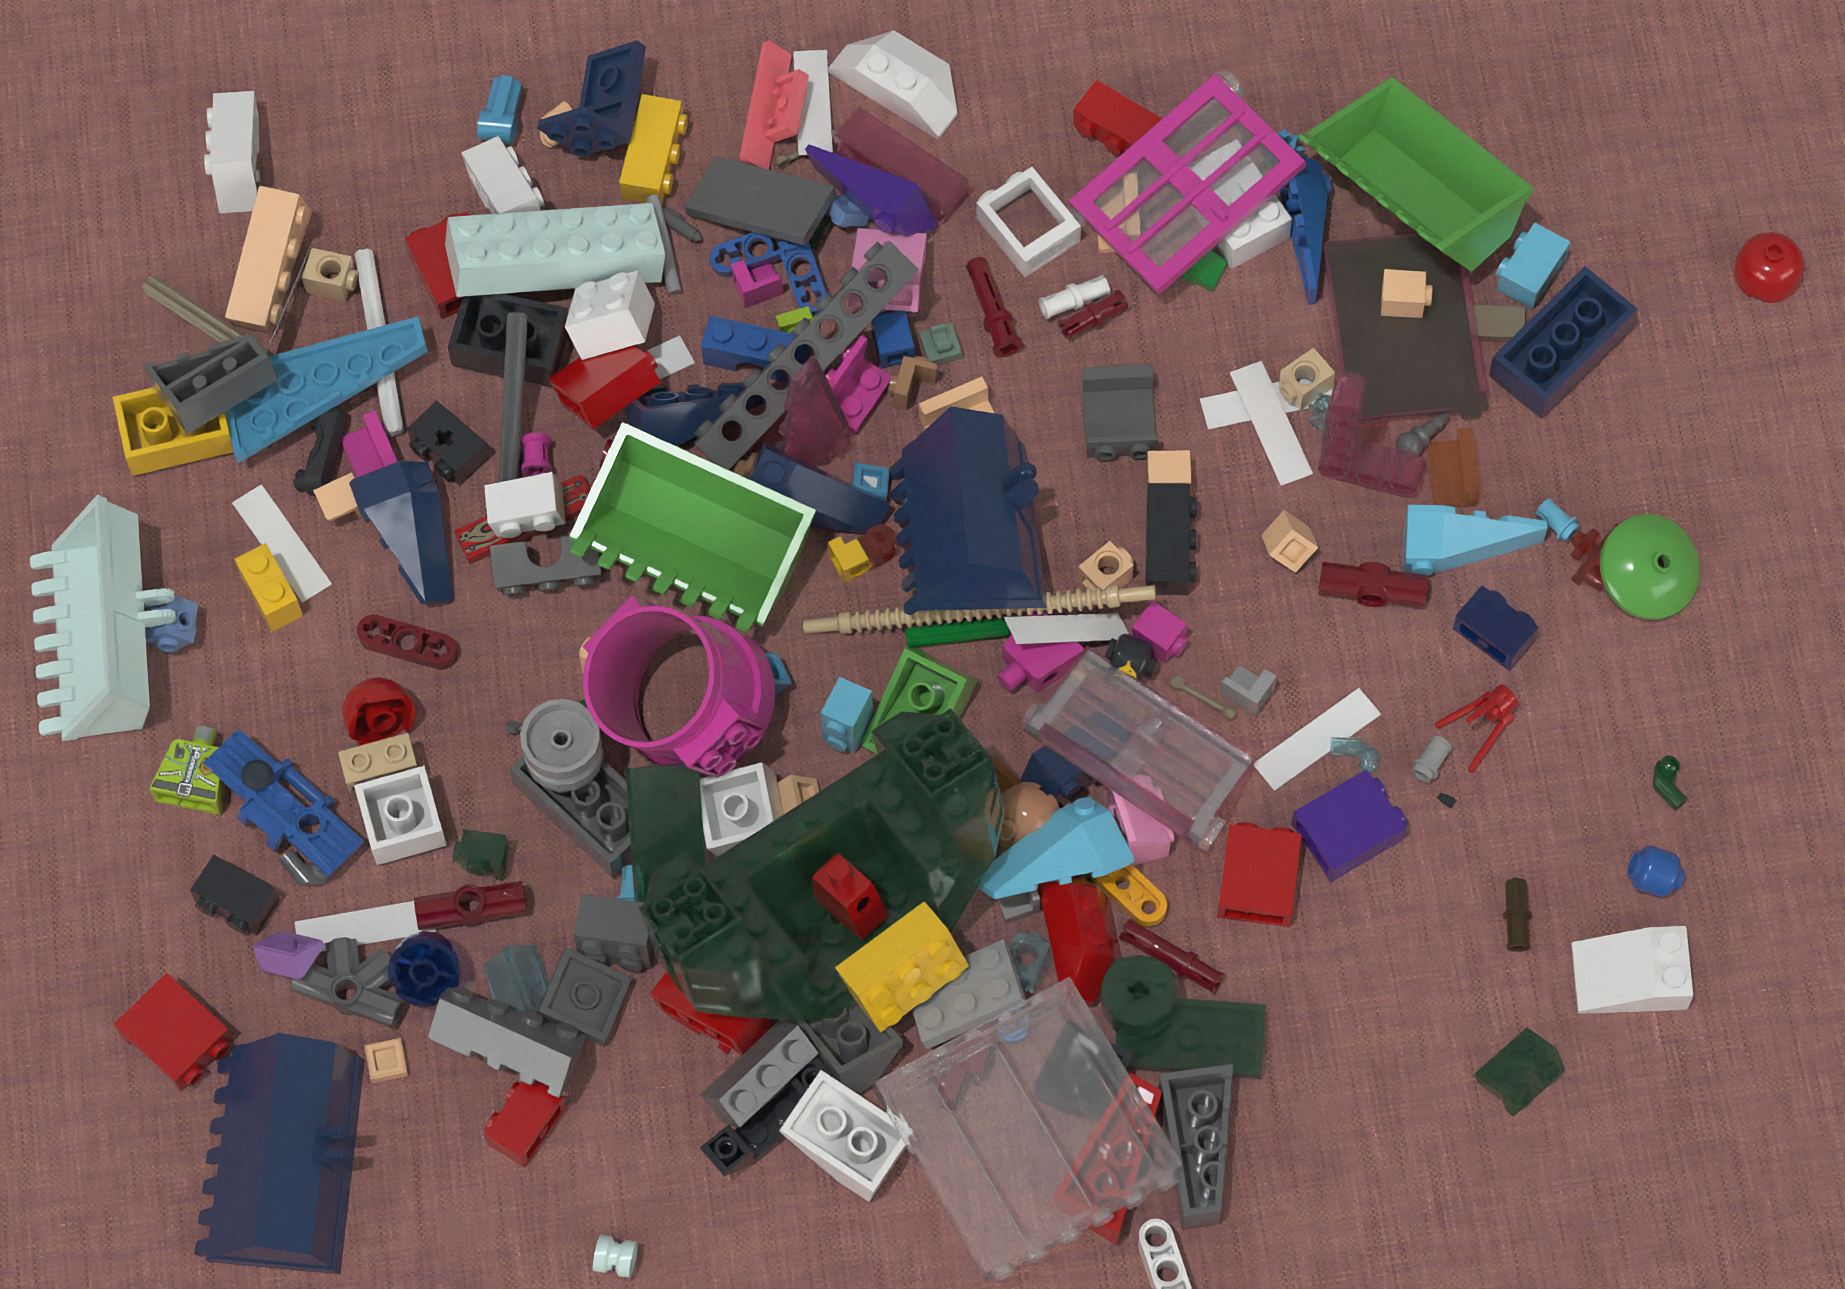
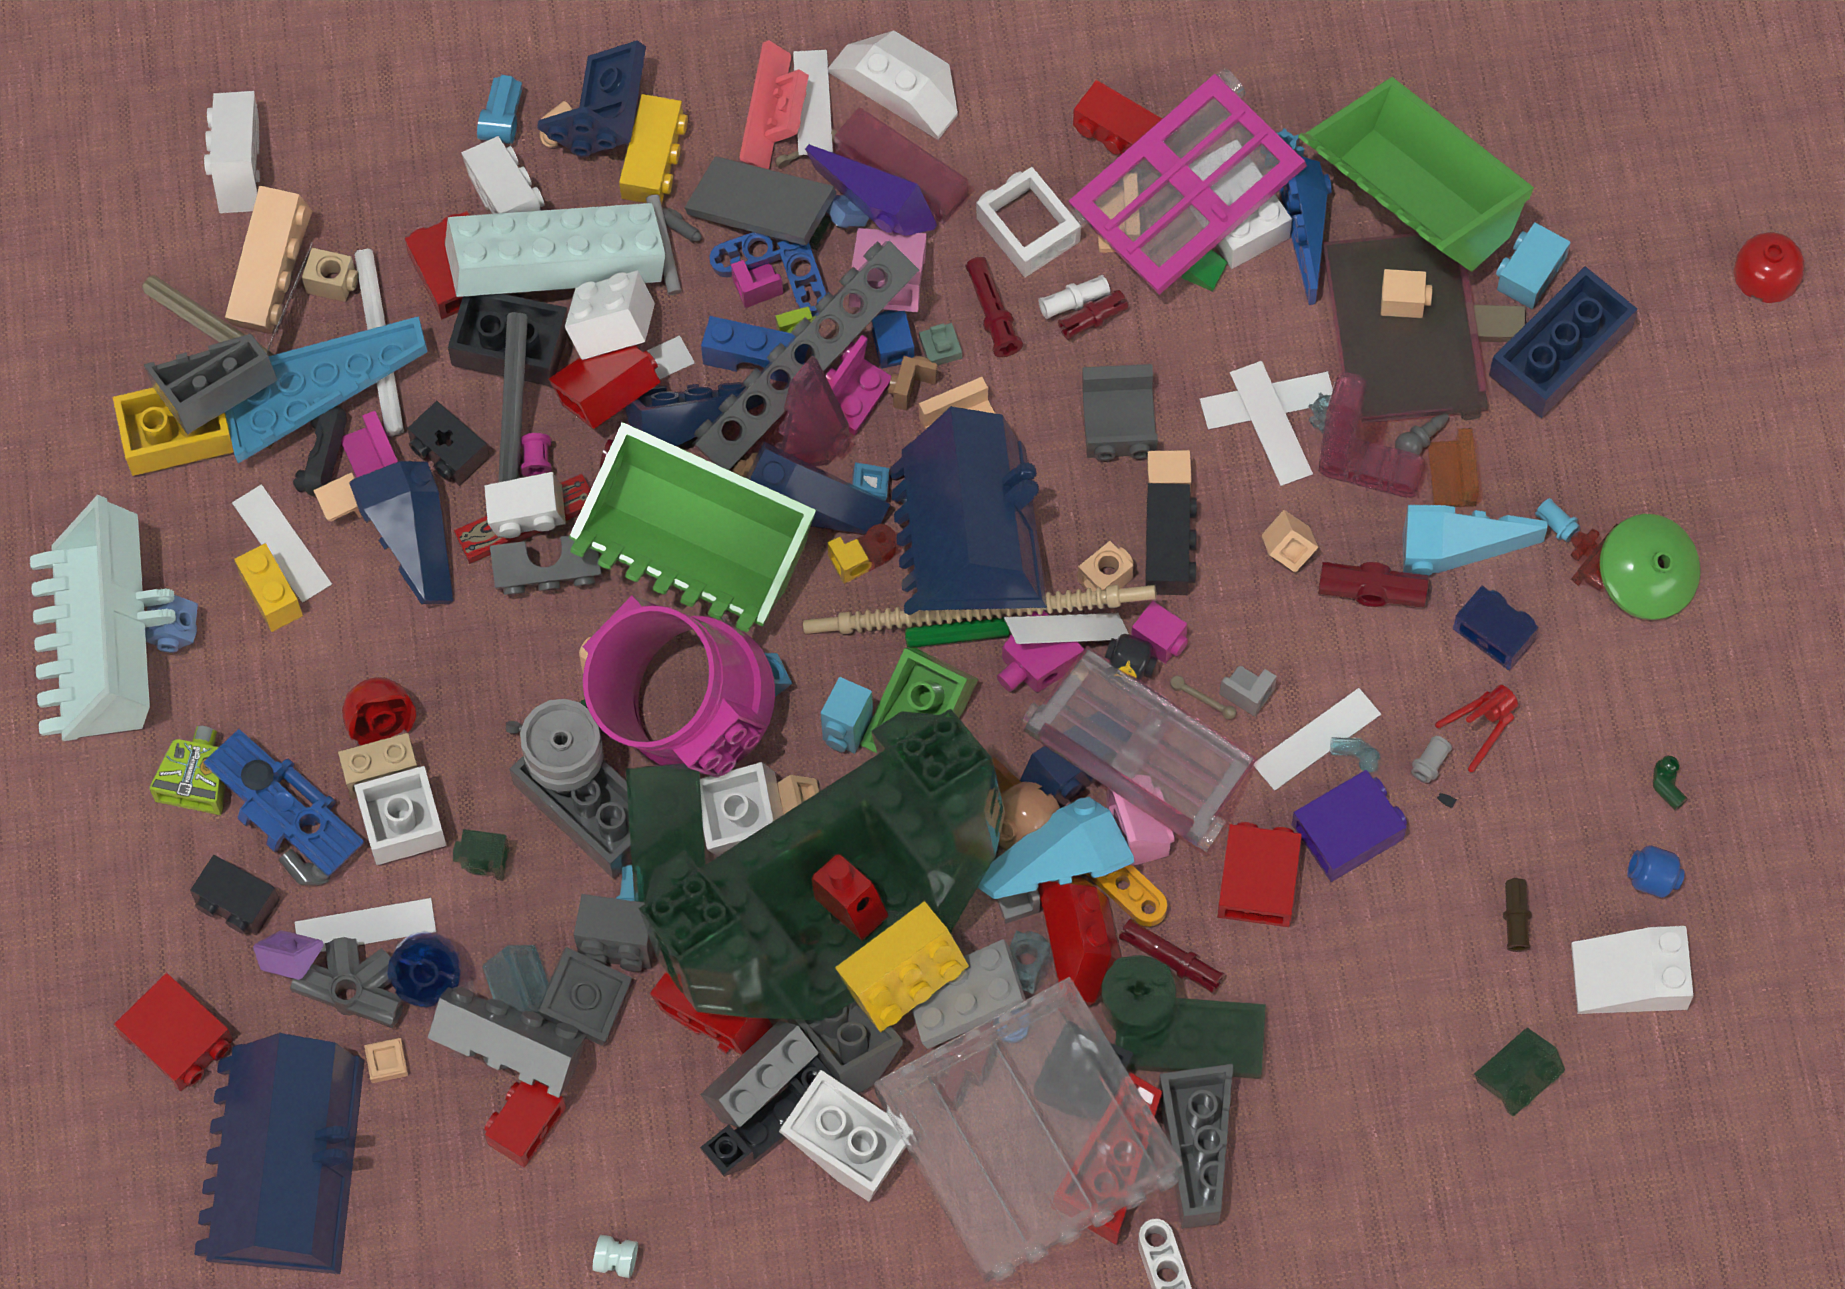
(434, 641): dark red beam -> none
(447, 910): dark red piece -> none
(1308, 366): tan brick -> none

